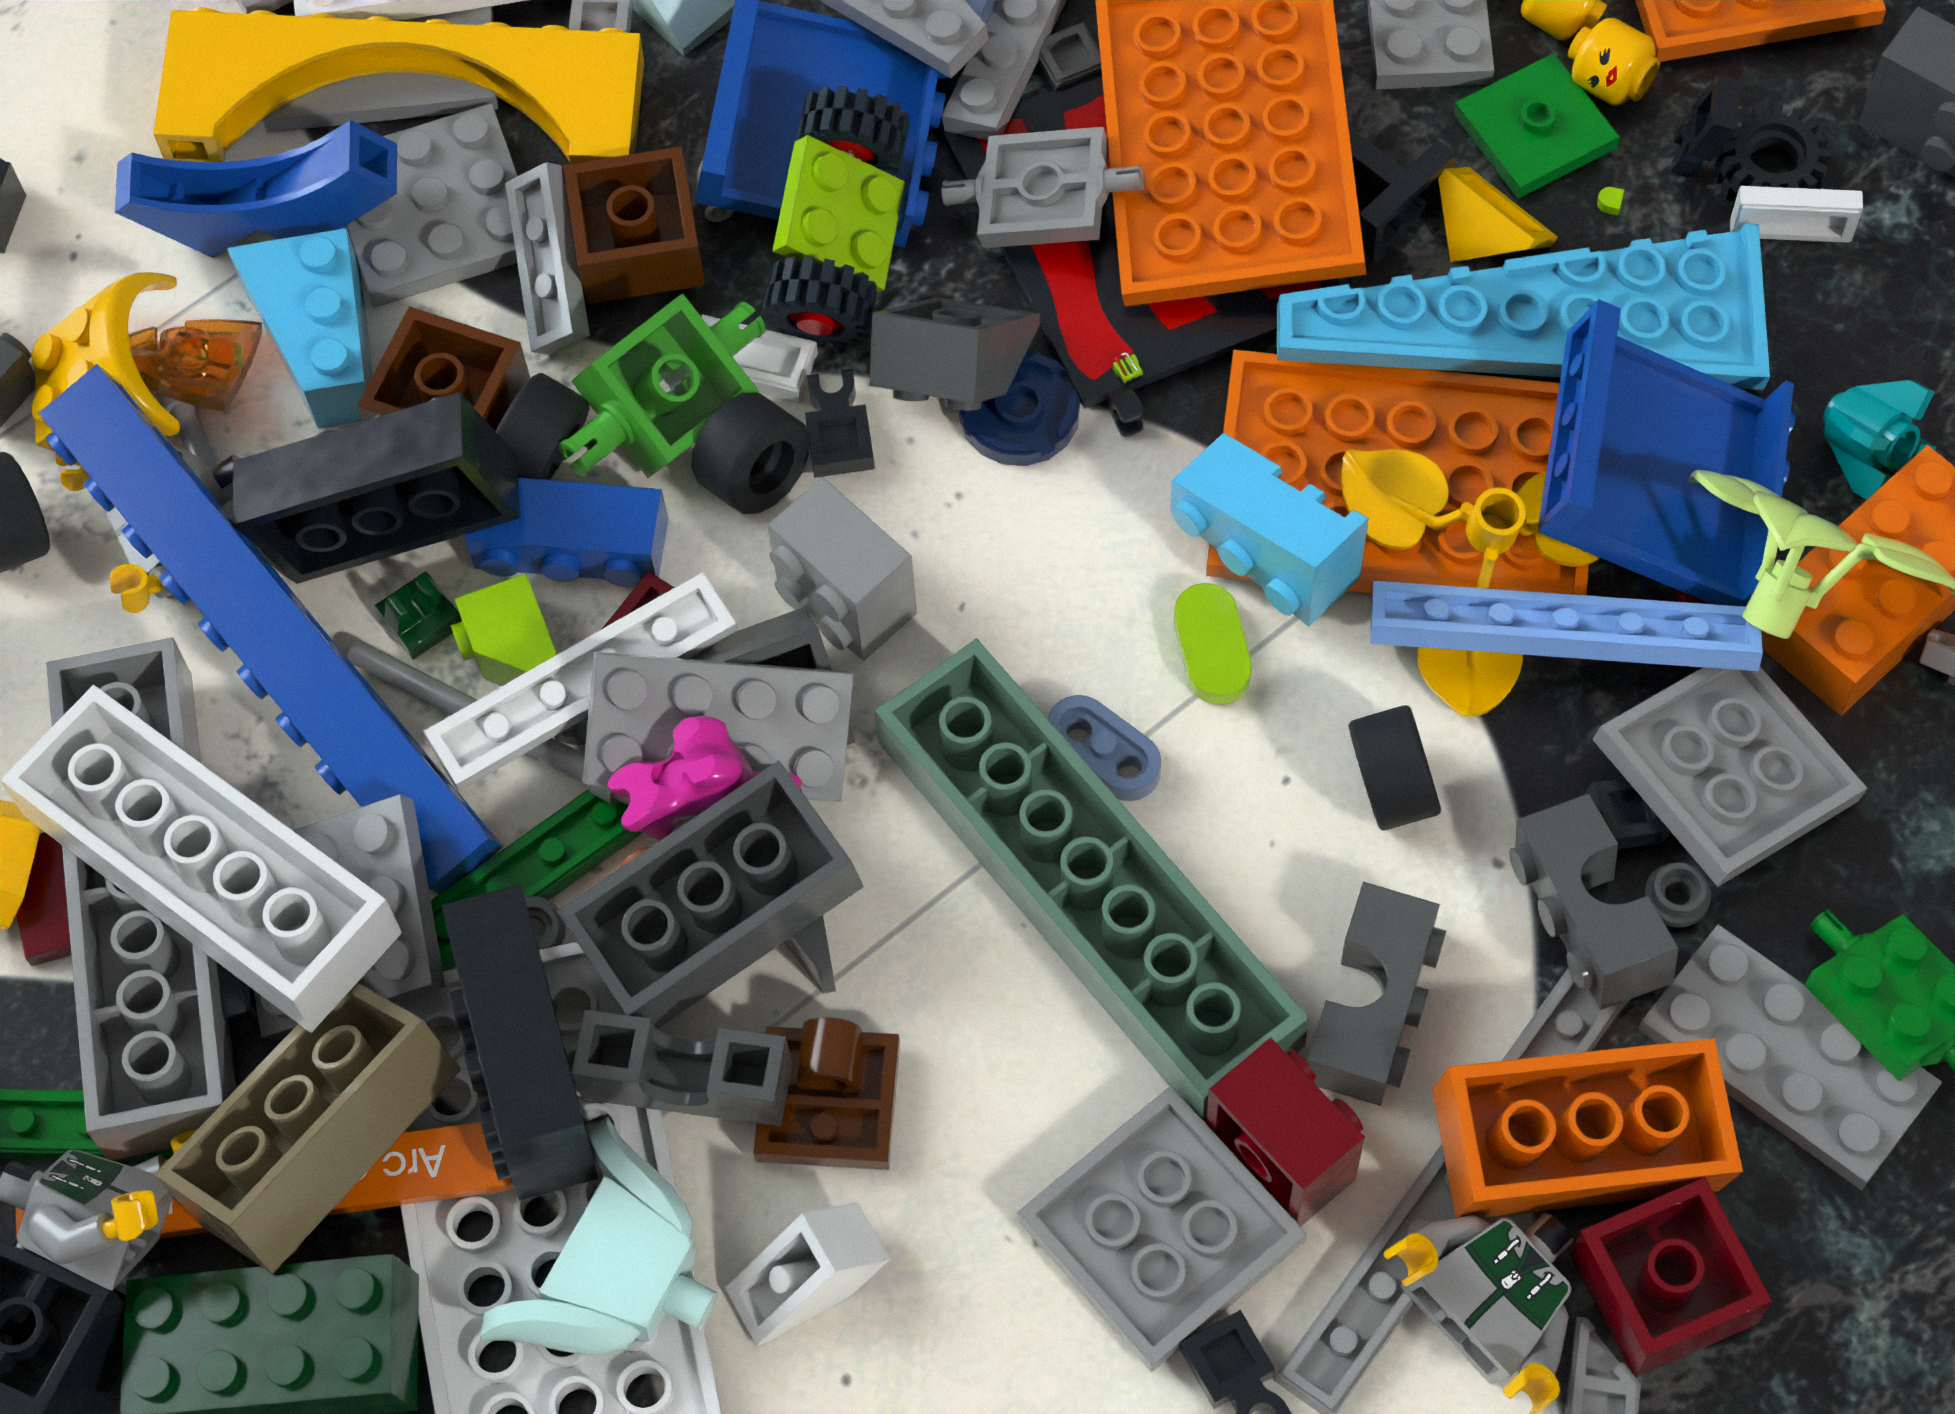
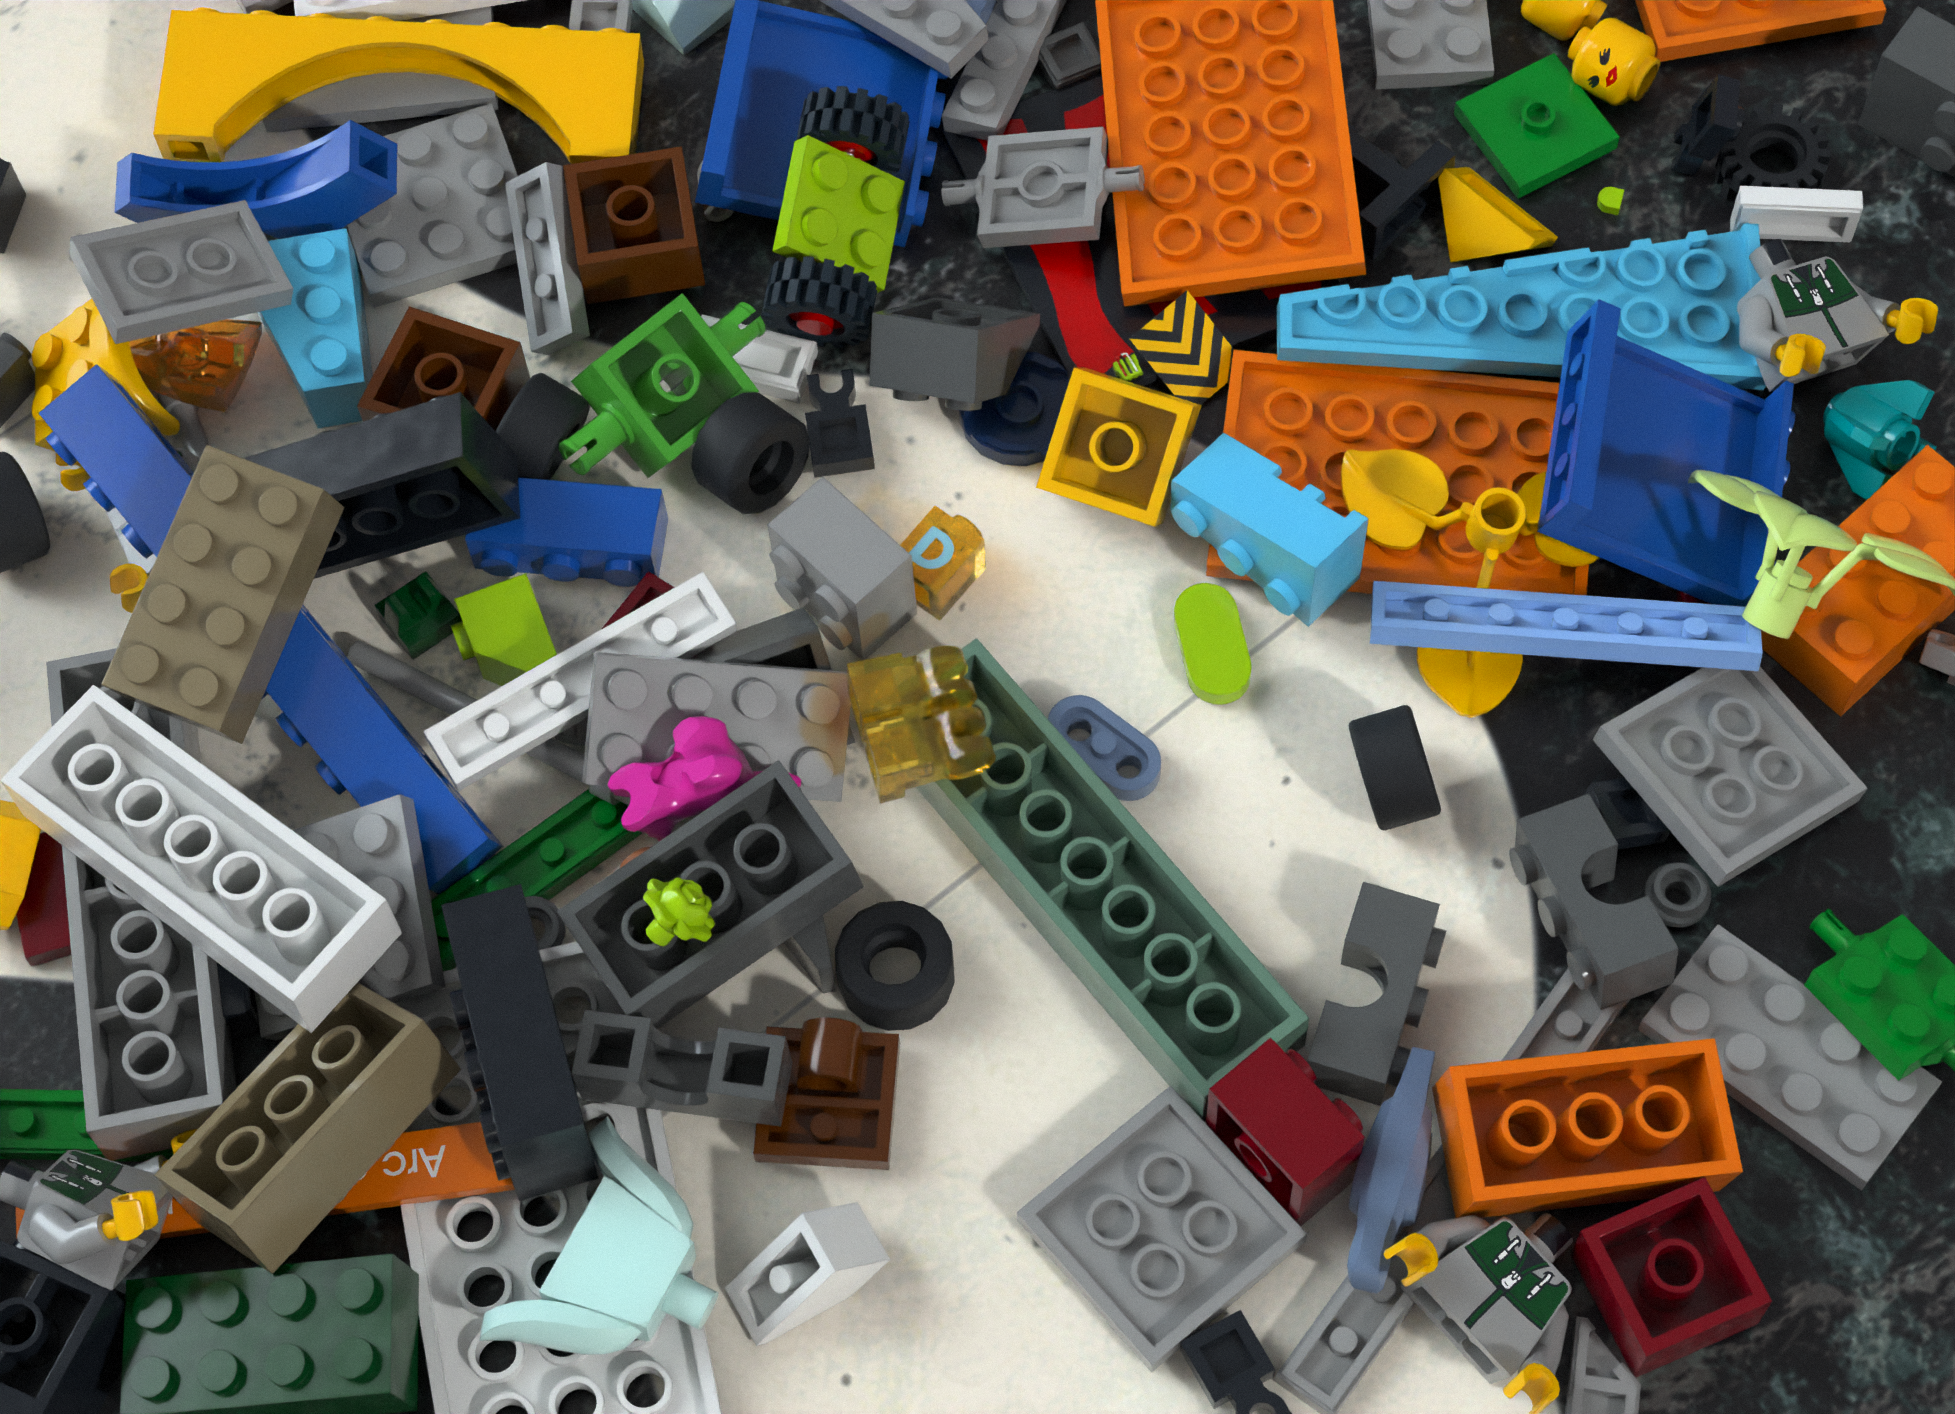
(180, 271): none -> light grey plate
(223, 594): none -> dark tan brick
(678, 911): none -> lime plant
(888, 705): none -> clear yellow legs
(894, 926): none -> black tyre
(945, 560): none -> clear yellow brick
(1118, 446): none -> yellow brick
(1186, 350): none -> sticker
(1391, 1174): none -> sand blue animal
(1817, 320): none -> torso

